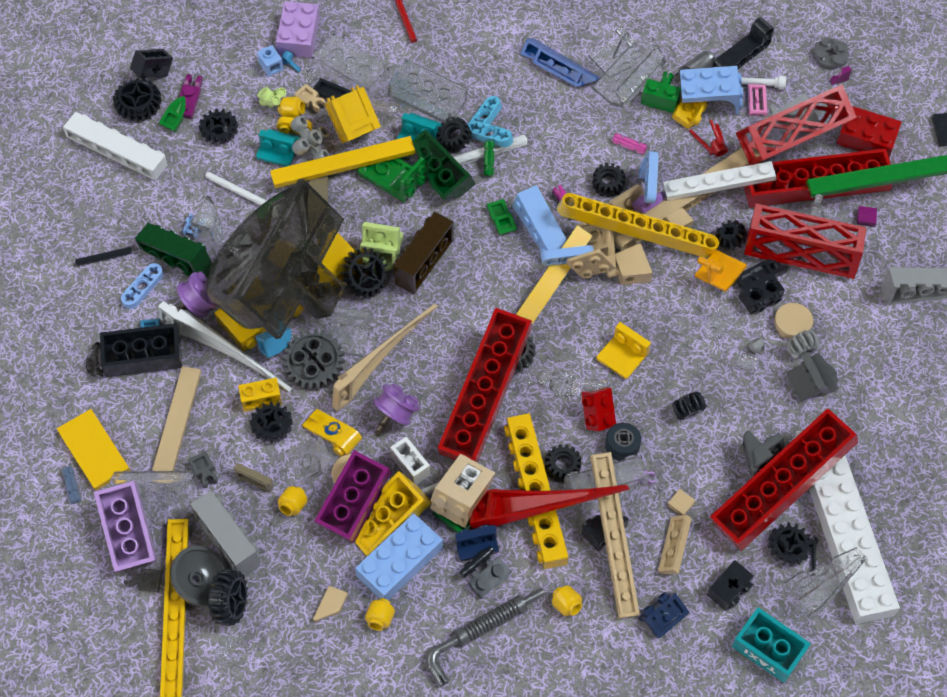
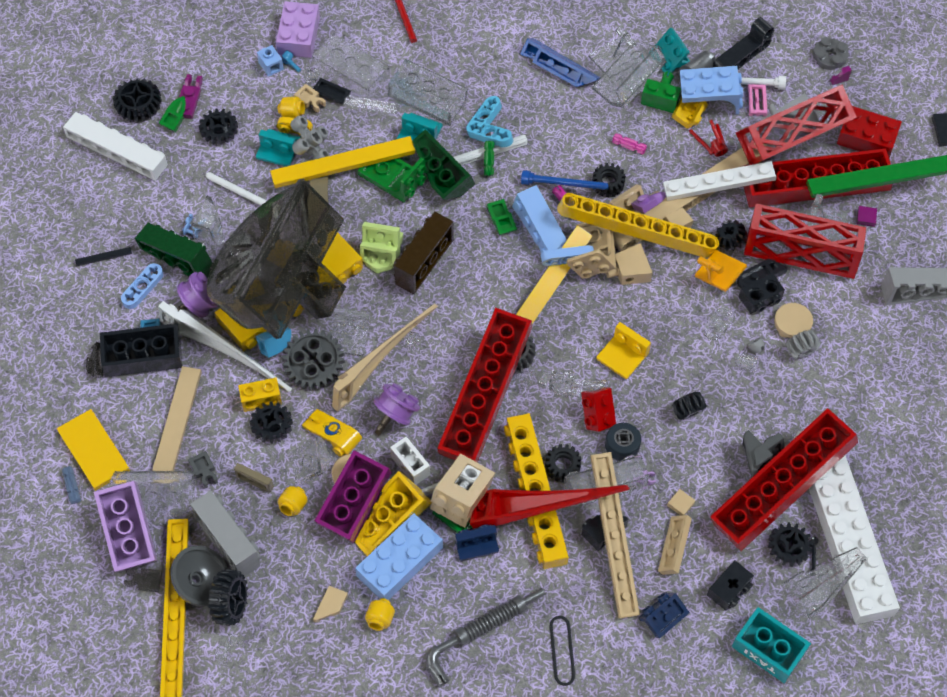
(151, 63): black brick -> none
(269, 97): yellowish green plate -> none
(352, 114): yellow container -> none
(374, 261): black gear -> none
(450, 126): black tyre -> none
(490, 577): black plate -> none
(529, 178): none -> blue piece
(553, 651): none -> black piece
(567, 601): yellow head -> none
(649, 171): light blue beam -> none
(673, 50): none -> teal bracket
(813, 377): dark grey piece -> none

